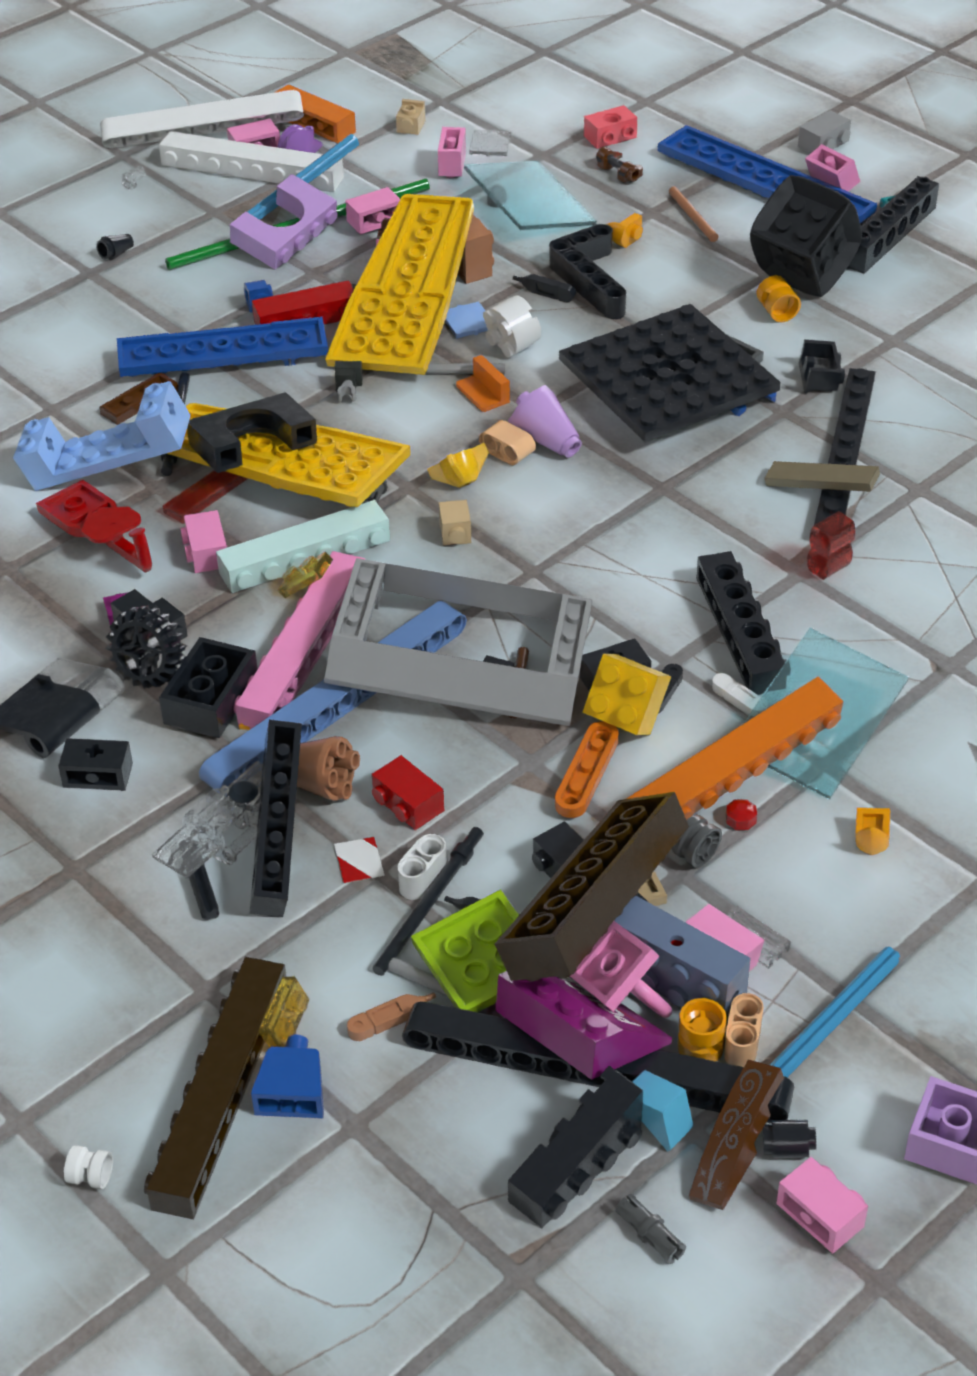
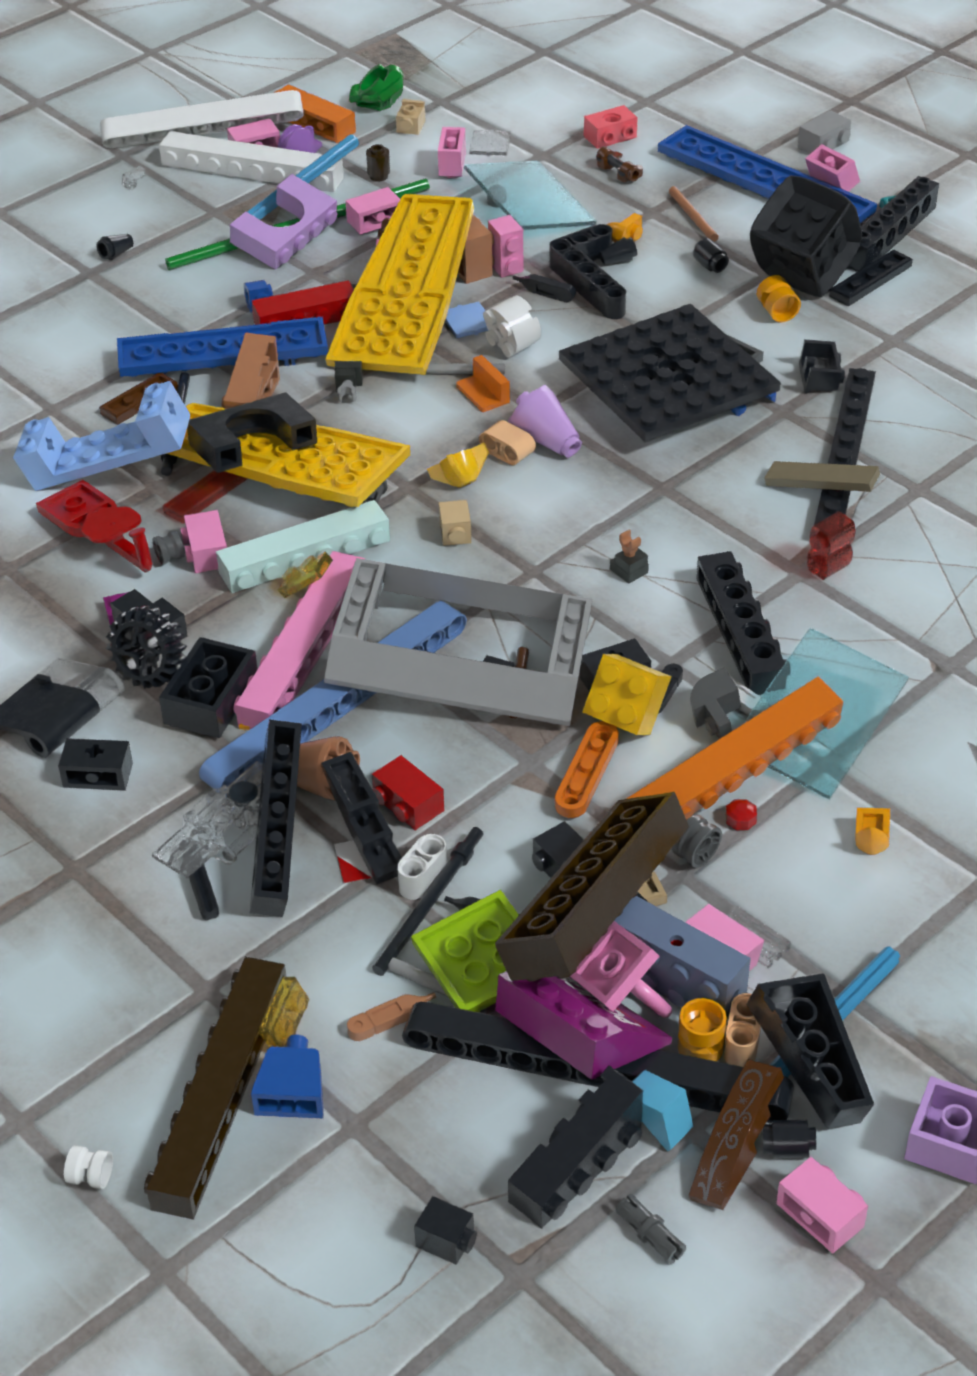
(168, 547): none -> dark grey wheel
(254, 372): none -> nougat wedge
(362, 816): none -> black slope
(378, 88): none -> green helmet
(378, 162): none -> dark brown brick
(445, 1230): none -> black brick
(507, 245): none -> bright pink brick
(620, 251): none -> black cone
(631, 561): none -> pearl dark grey piece
(710, 255): none -> black brick
(712, 700): none -> dark grey brick
(814, 1045): none -> black wedge
(870, 277): none -> black tile

